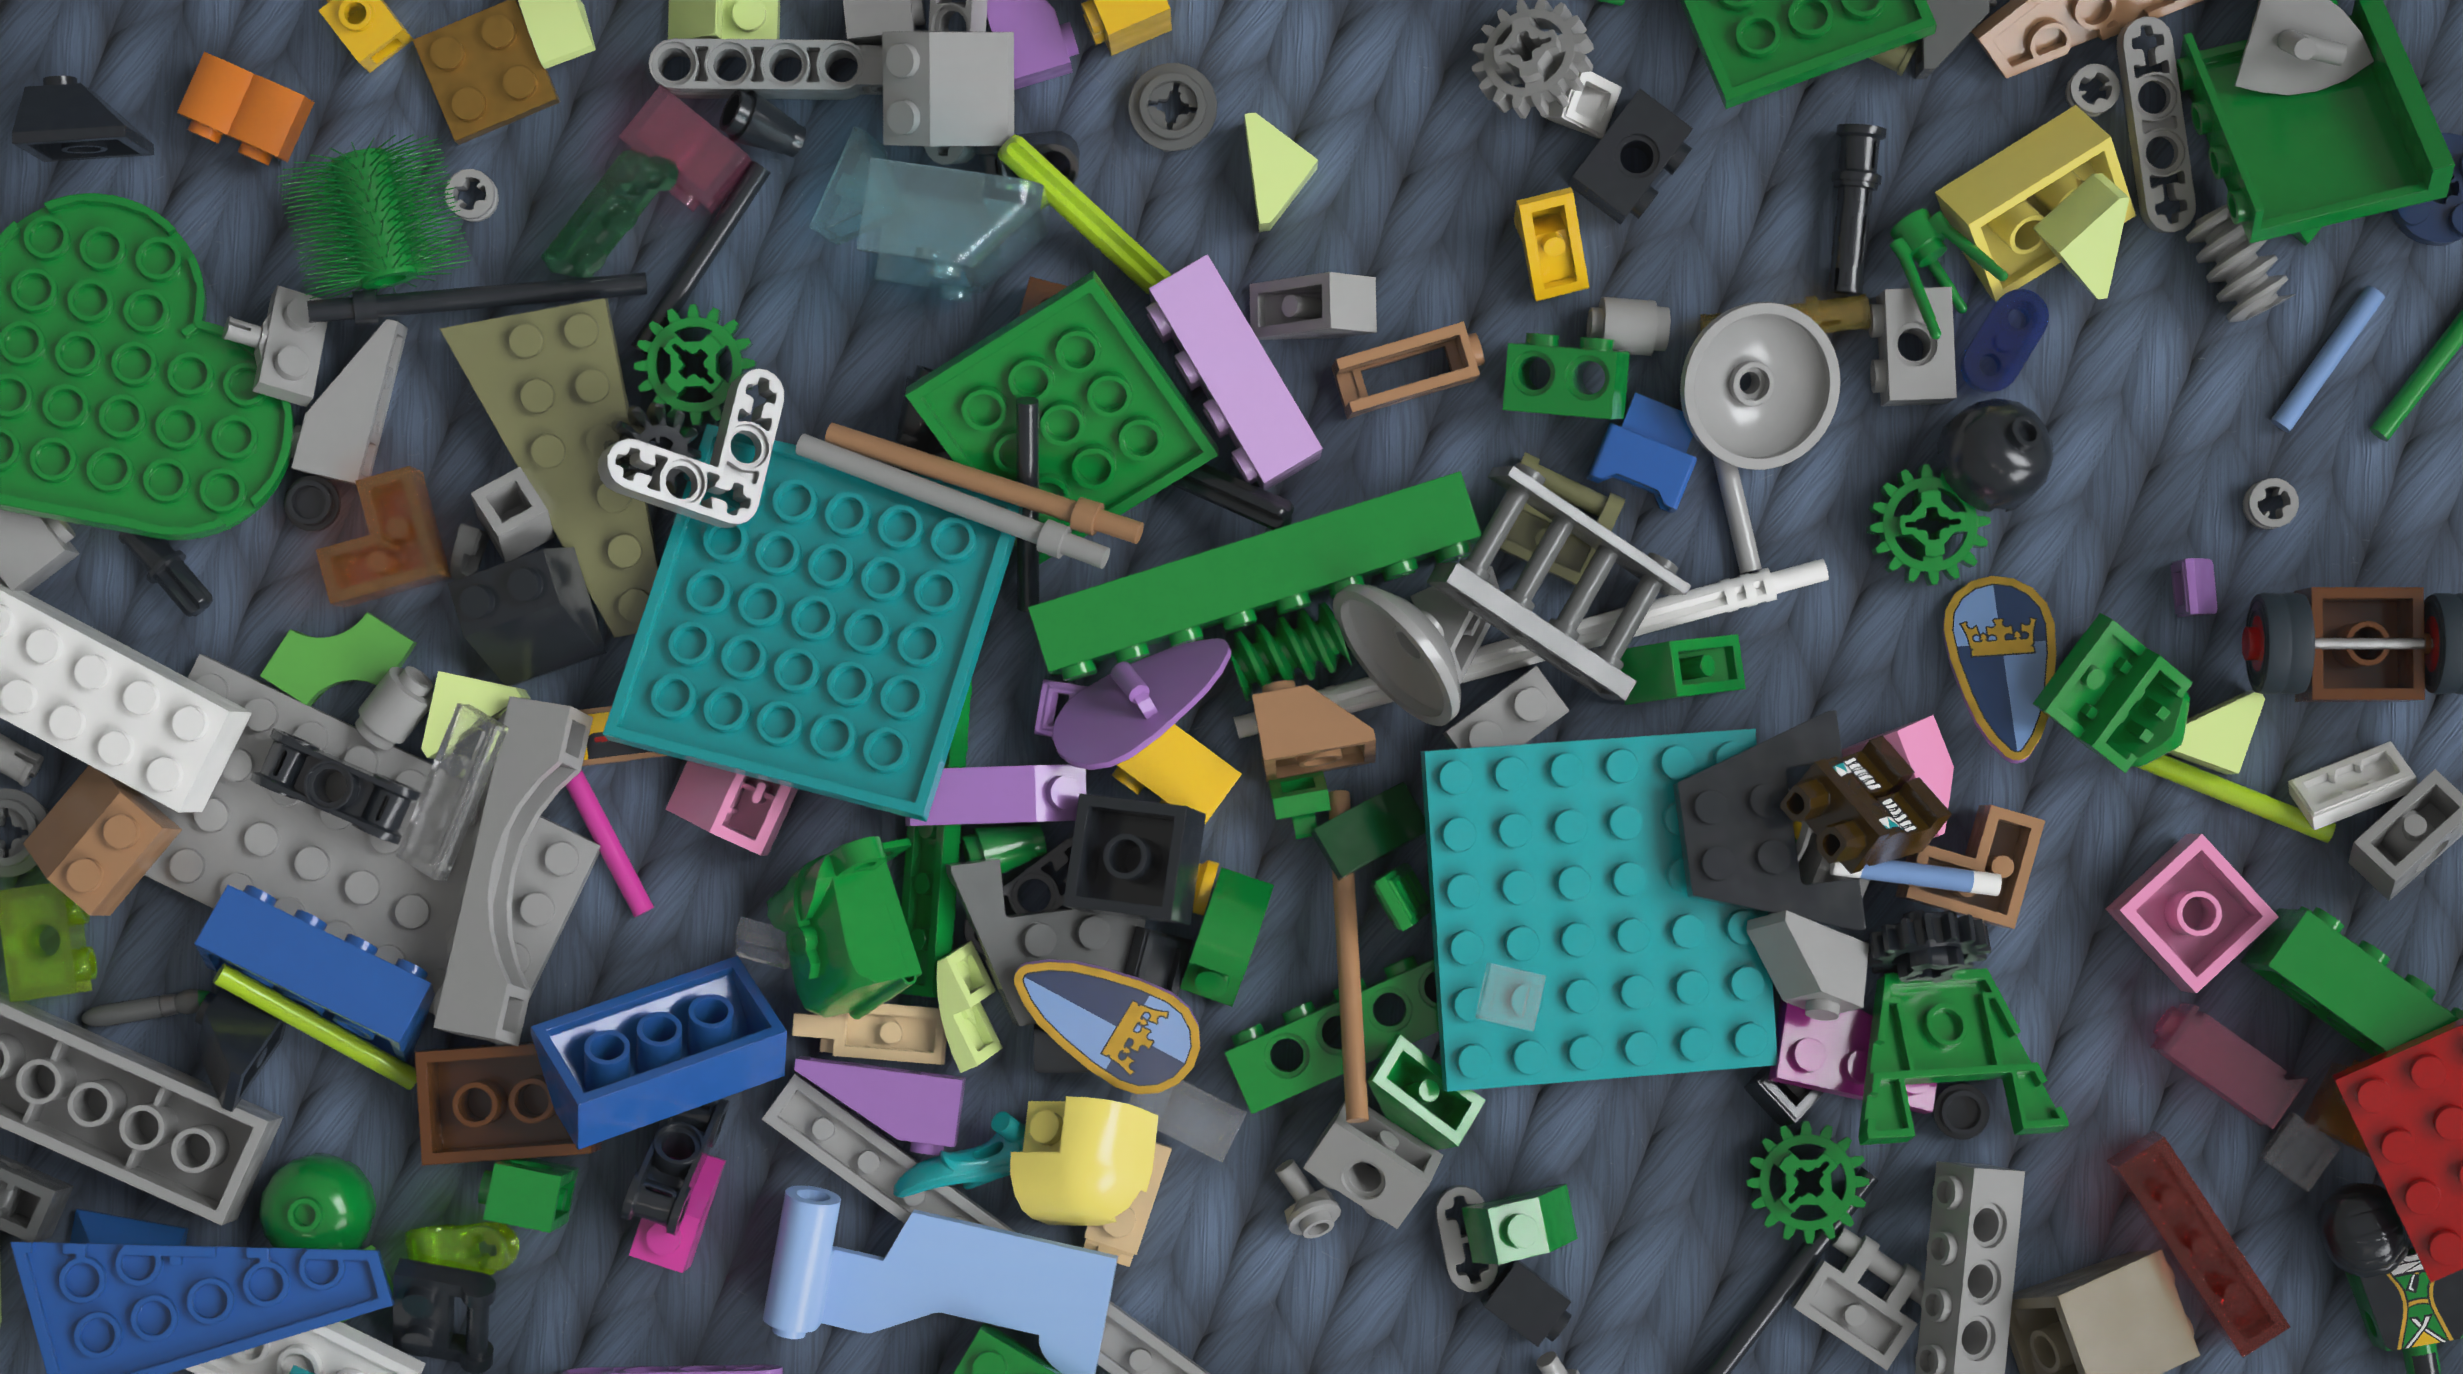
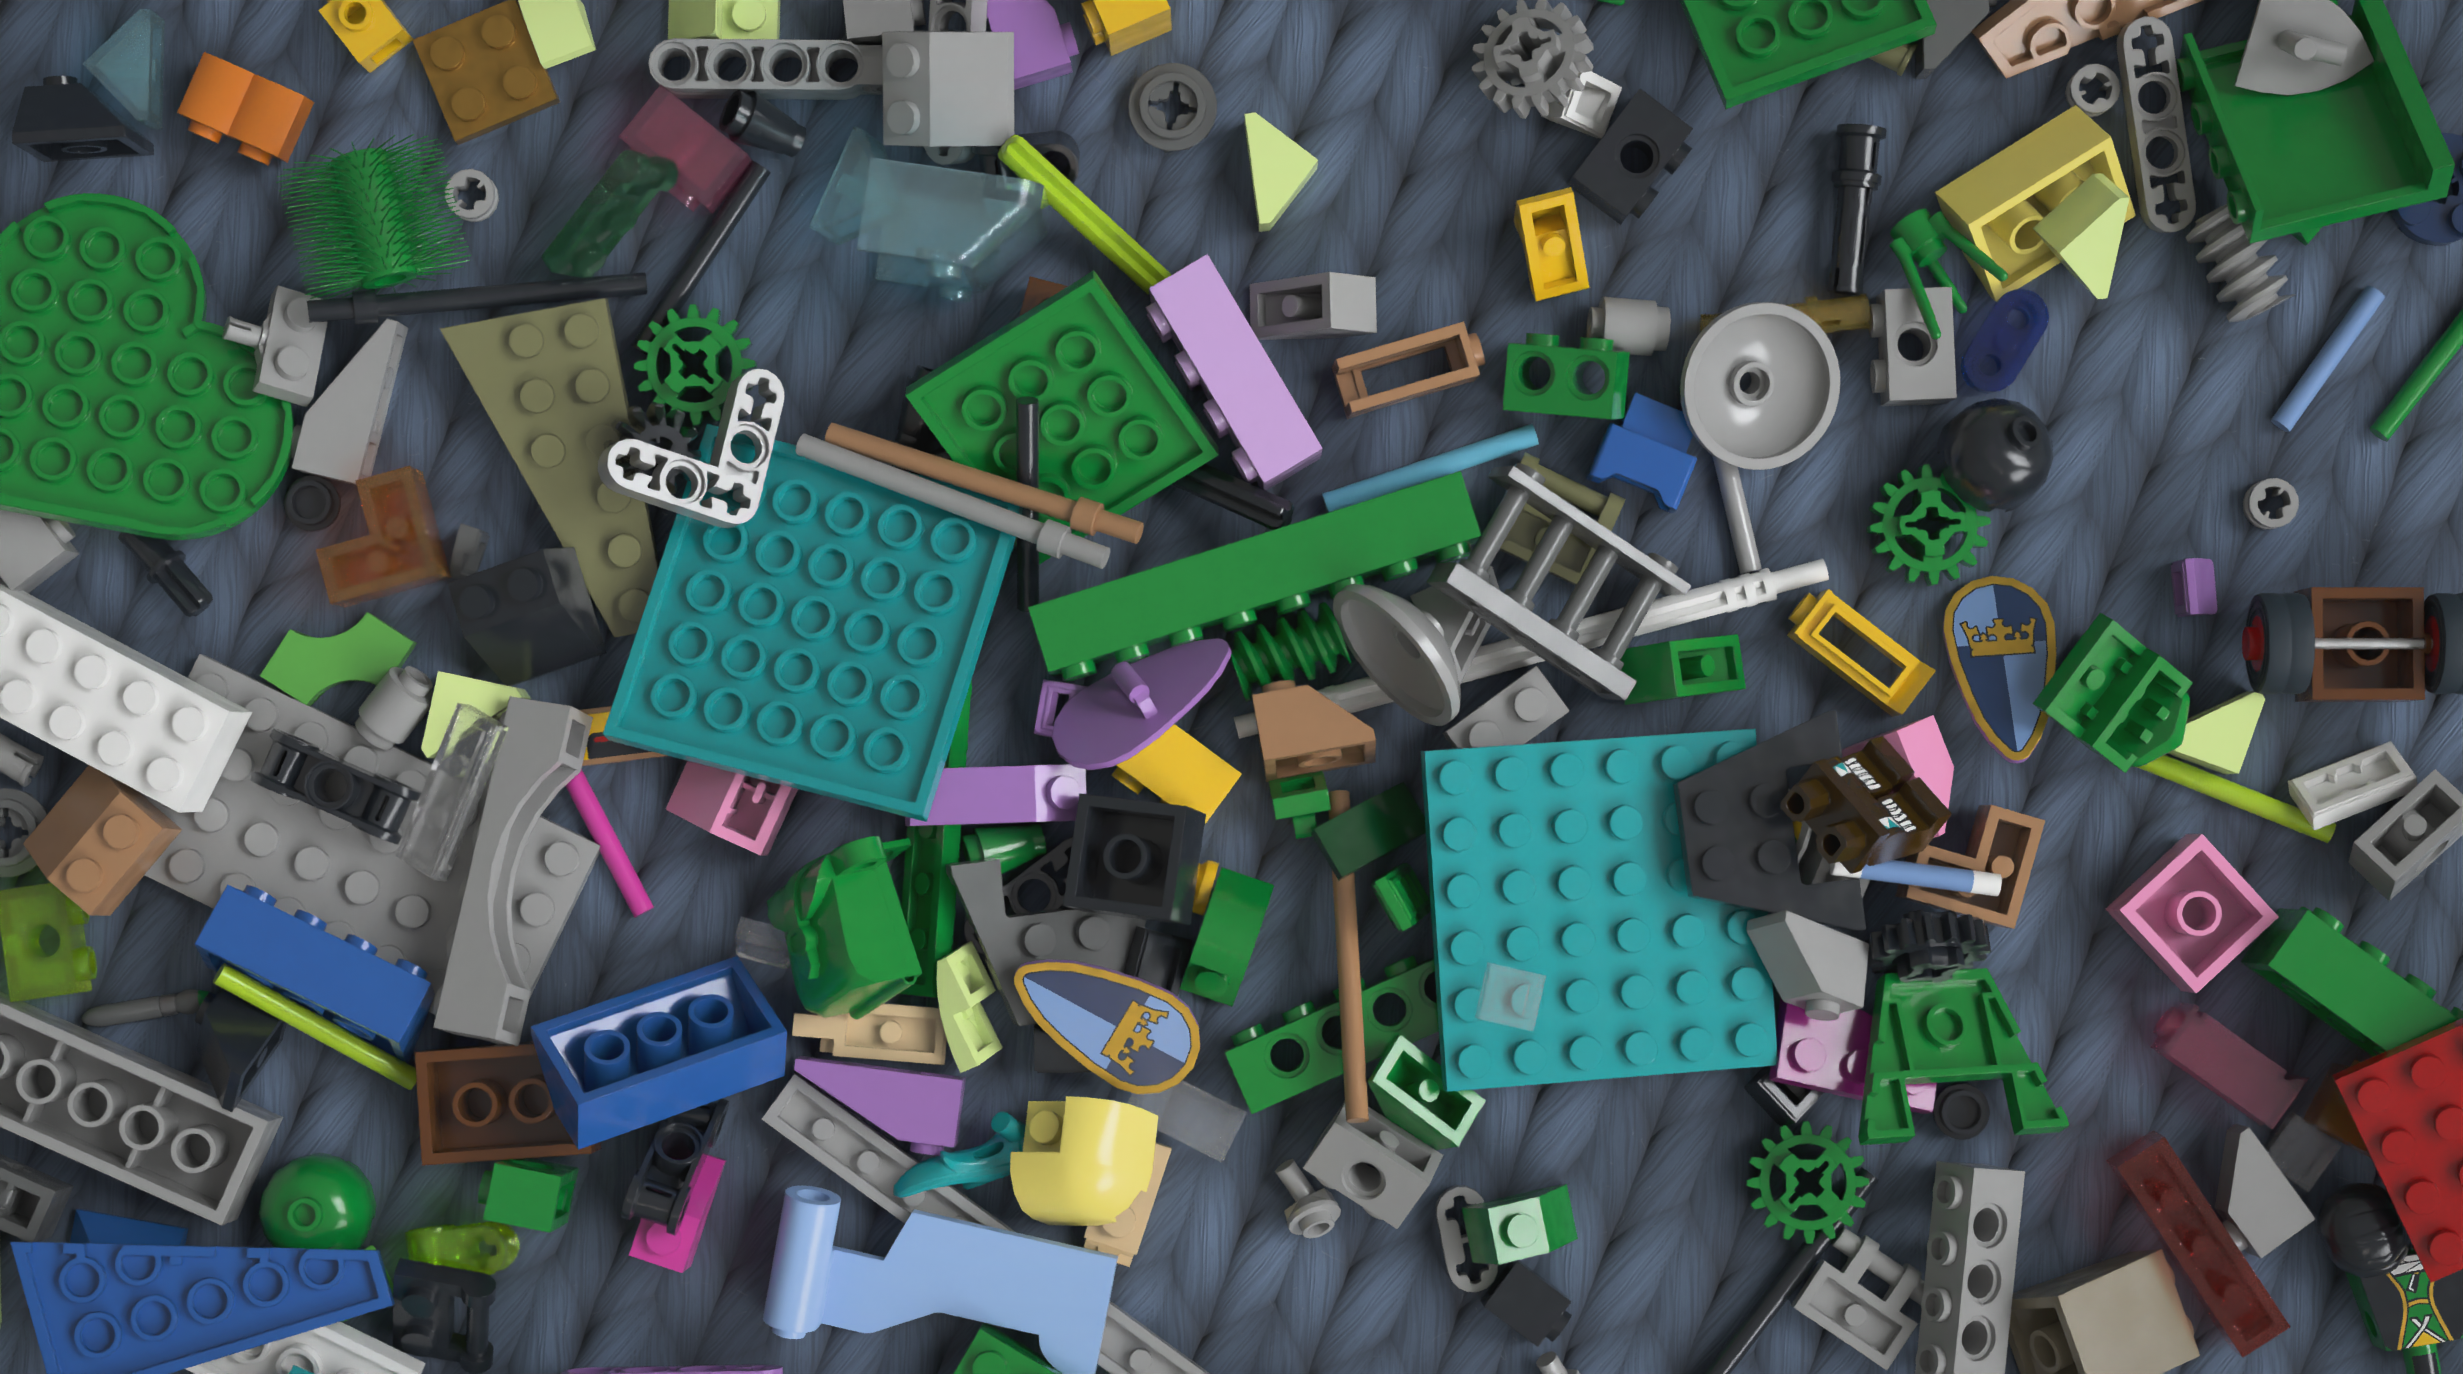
(133, 66): none -> clear light blue slope
(512, 514): light grey brick -> none
(1432, 468): none -> medium azure bar
(1811, 617): none -> yellow window
(2255, 1196): none -> light grey slope

